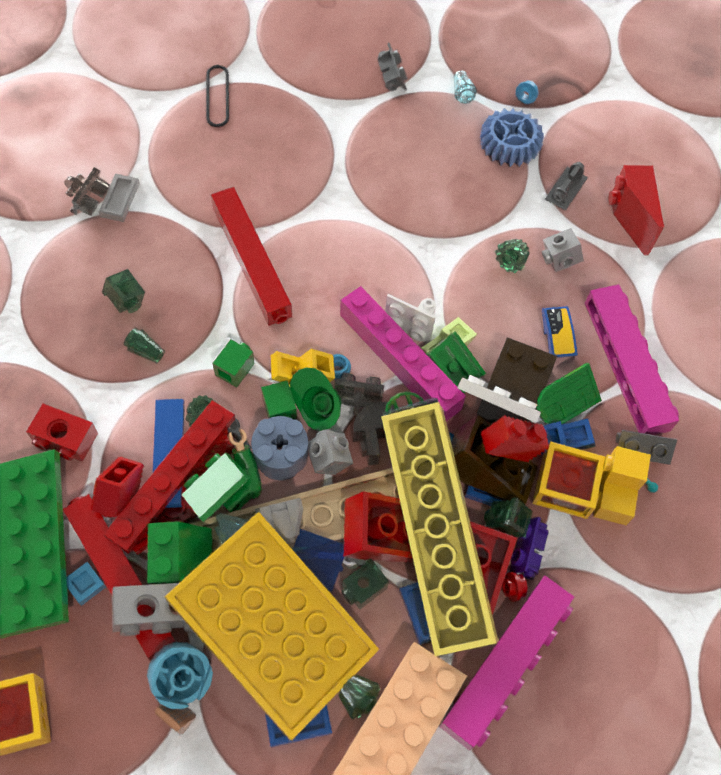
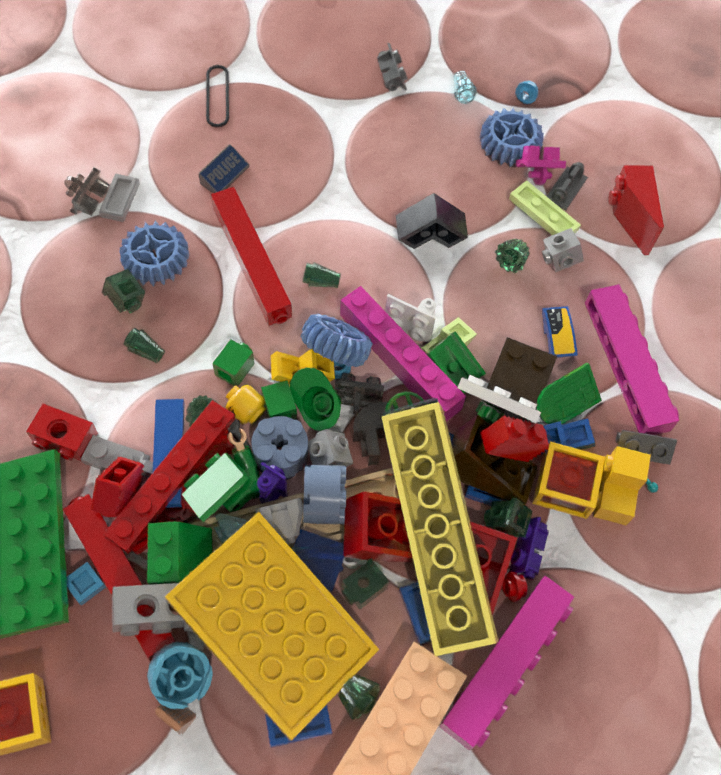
(102, 453): none -> light grey hinge
(168, 245): none -> medium blue gear
(223, 170): none -> slope
(245, 404): none -> yellow head
(271, 483): none -> dark purple hinge
(320, 276): none -> clear green cone
(324, 494): none -> sand blue brick
(336, 340): none -> medium blue gear
(431, 220): none -> black brick
(489, 412): none -> green plate
(542, 209): none -> yellowish green plate
(550, 160): none -> dark pink hips

